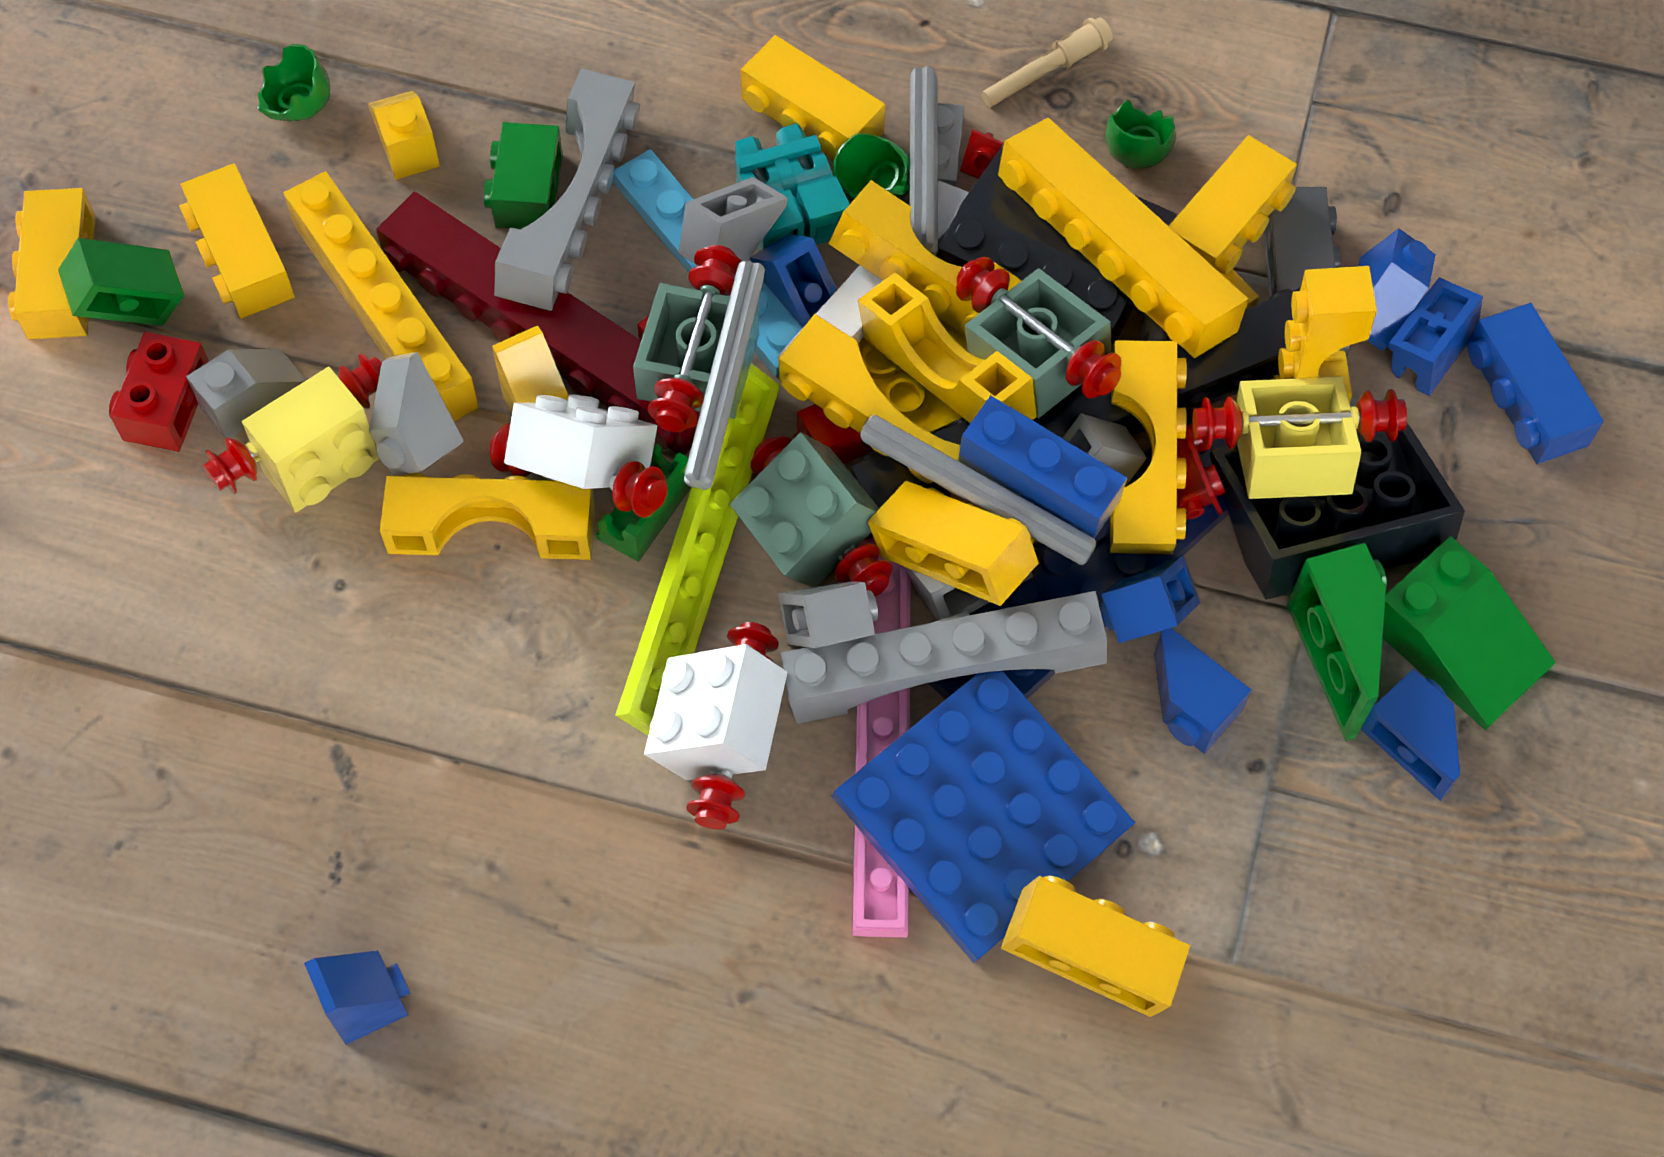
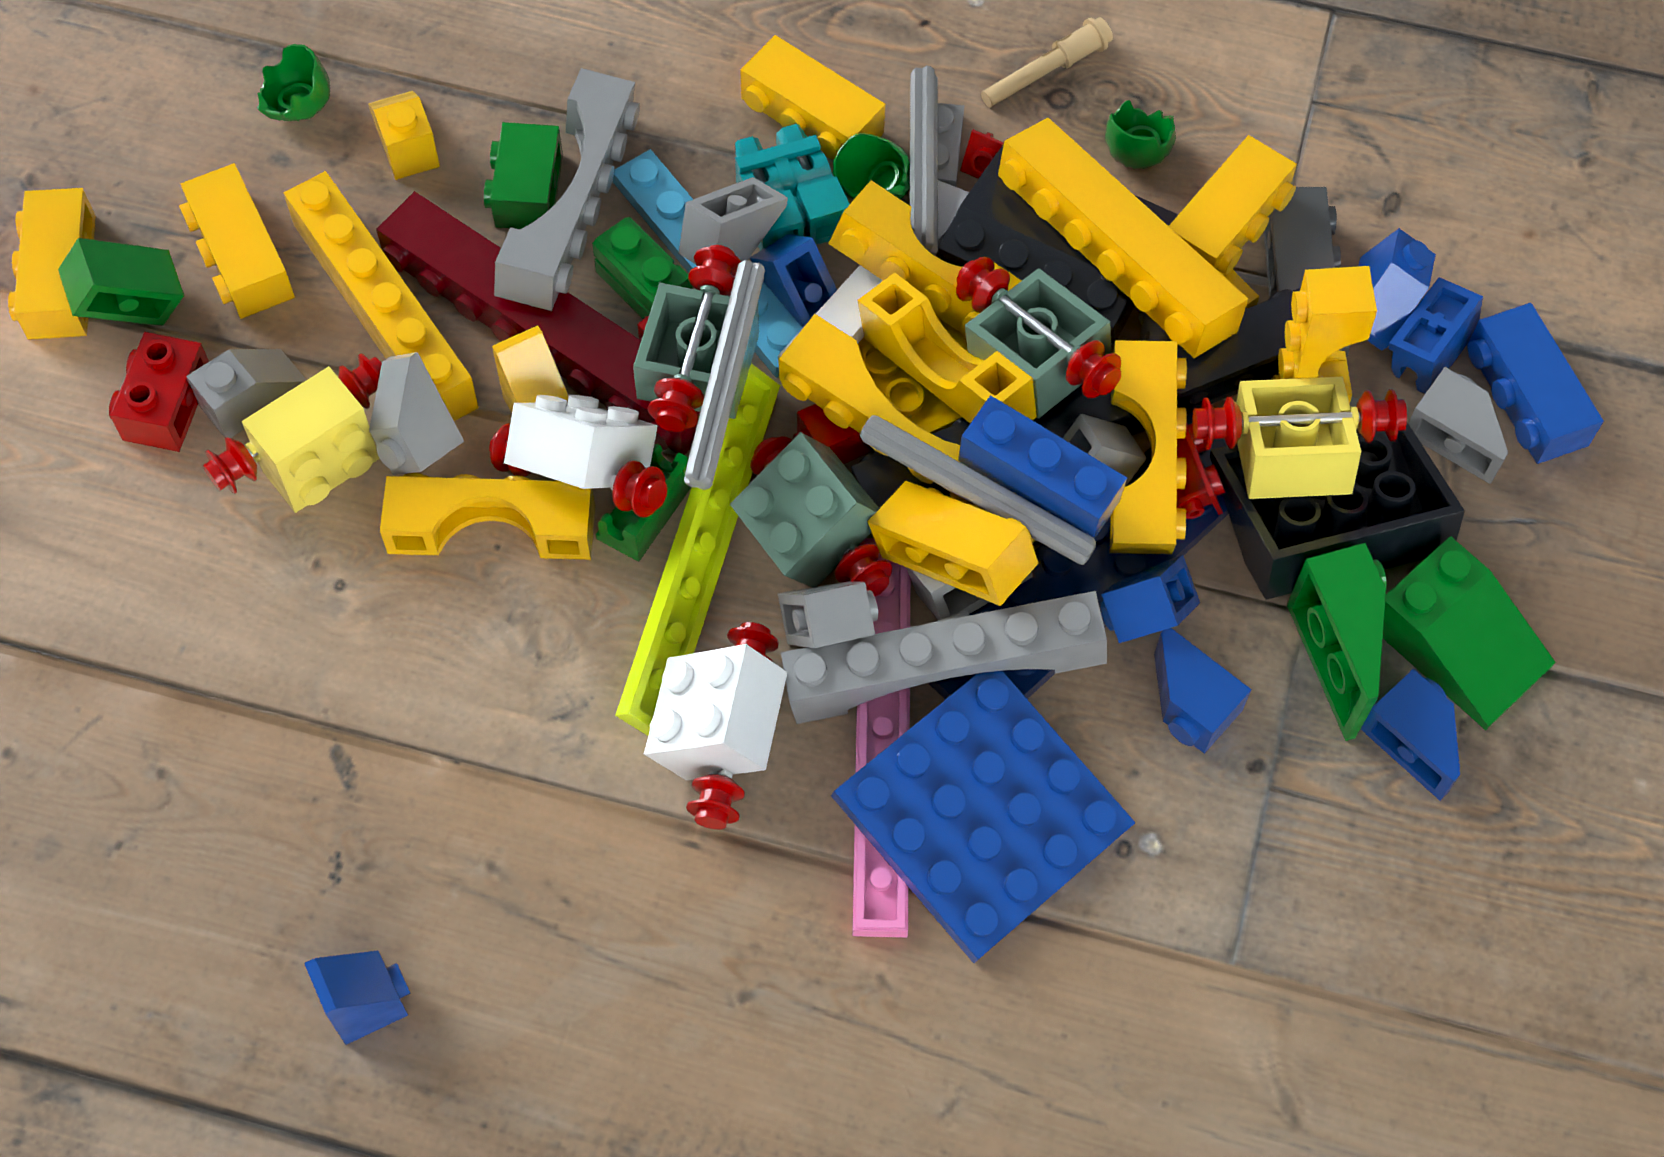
(635, 265): none -> green brick
(1096, 945): yellow brick -> none
(1460, 425): none -> light grey slope

